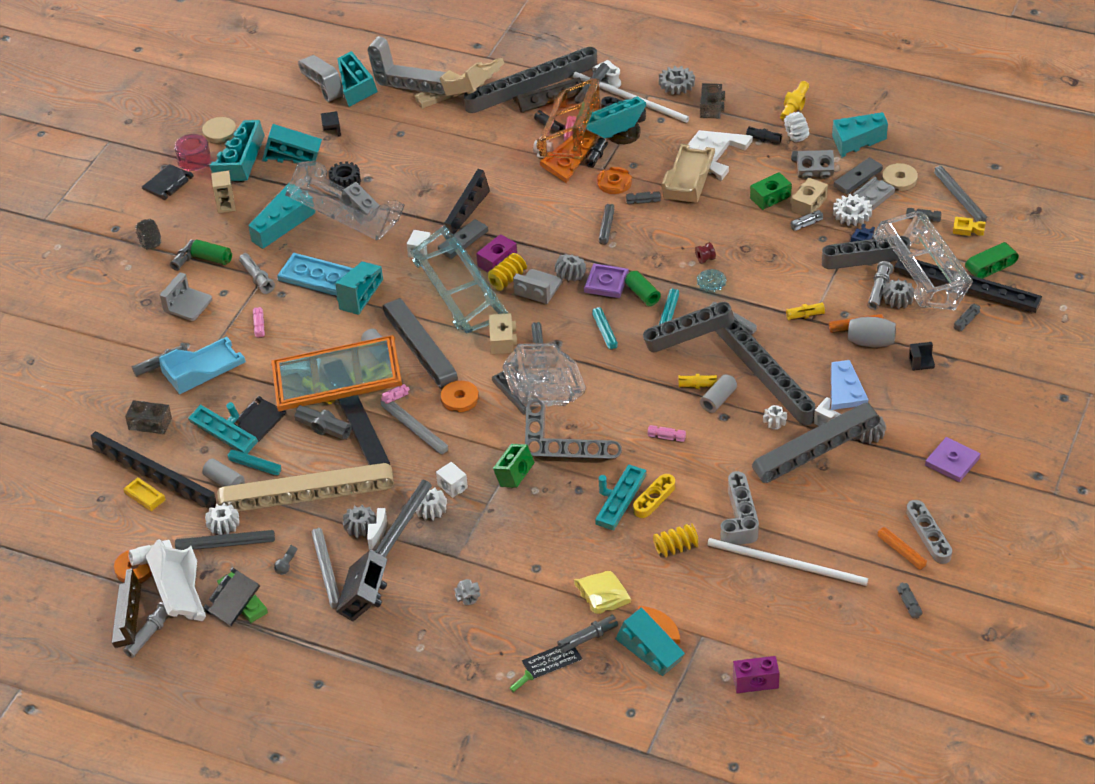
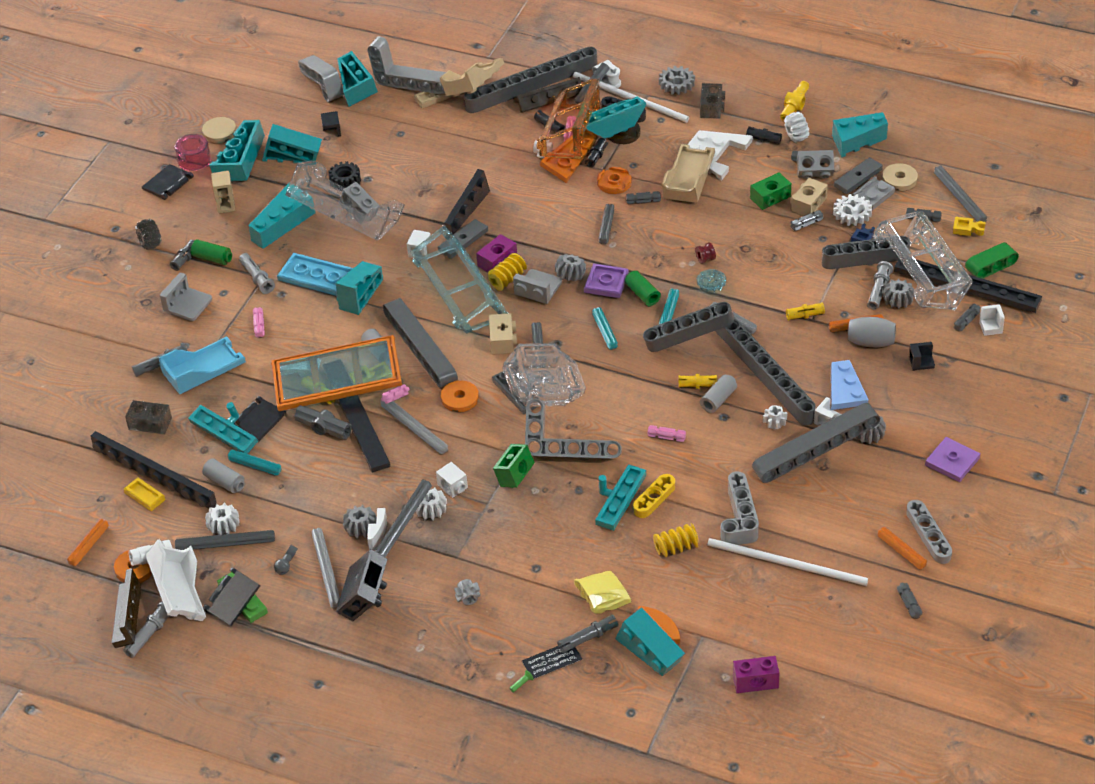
(87, 543): none -> orange axle
(307, 487): tan beam -> none
(991, 320): none -> white panel

